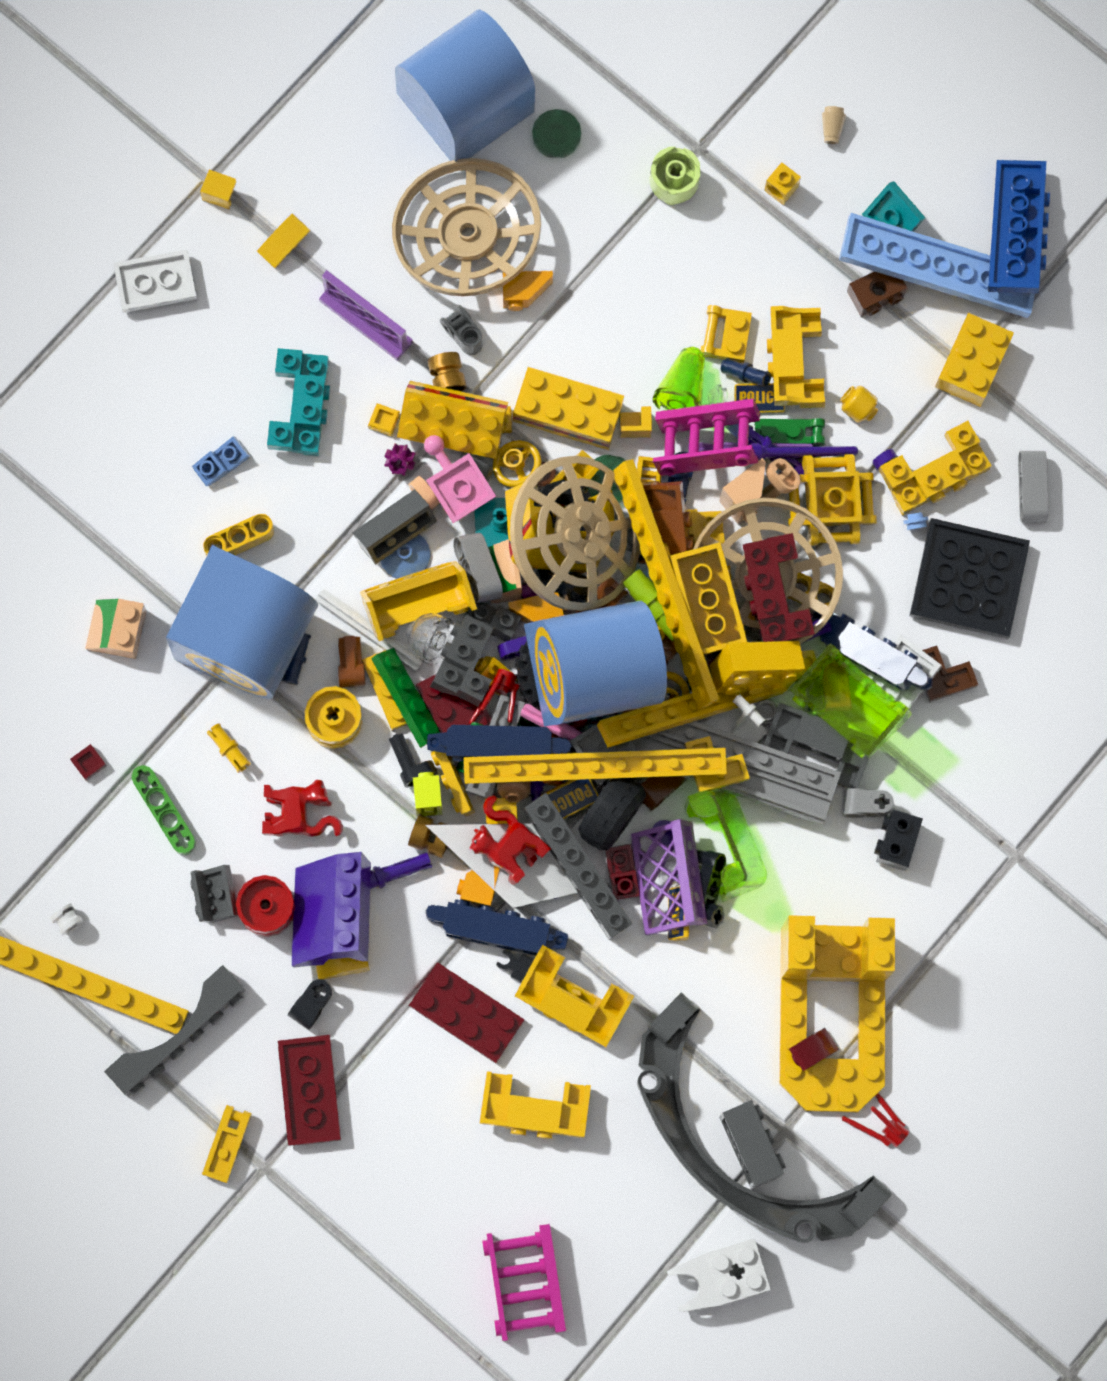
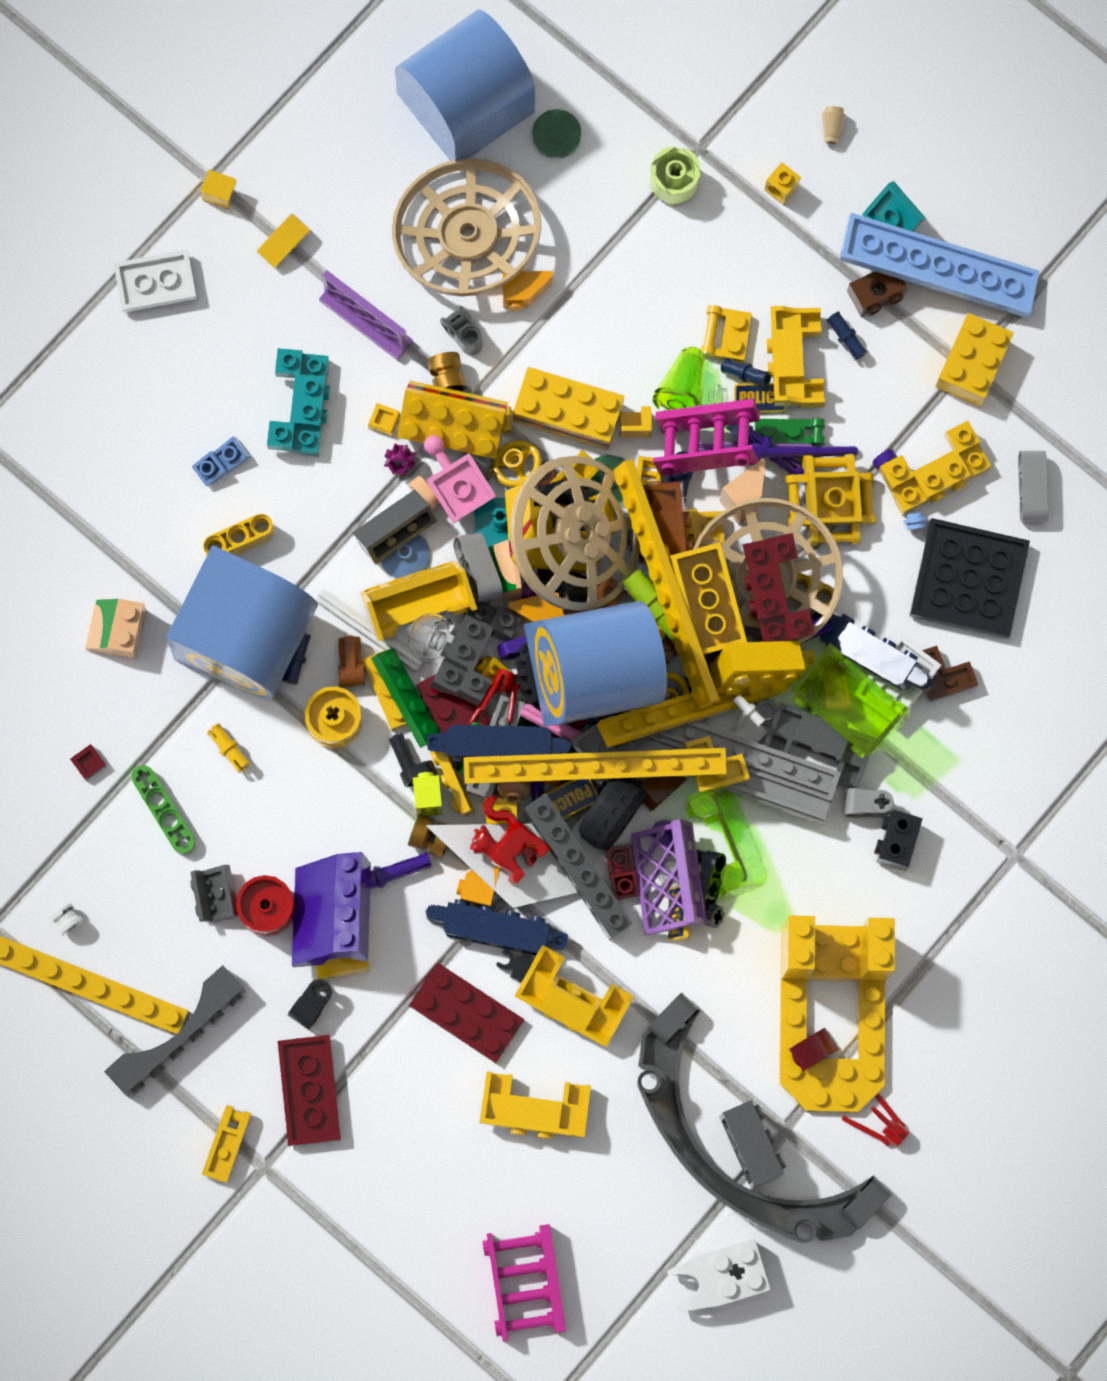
(294, 811): red animal -> none
(780, 483): light nougat piece -> none
(846, 335): none -> dark blue pin
(859, 404): yellow head -> none
(1018, 226): blue plate -> none

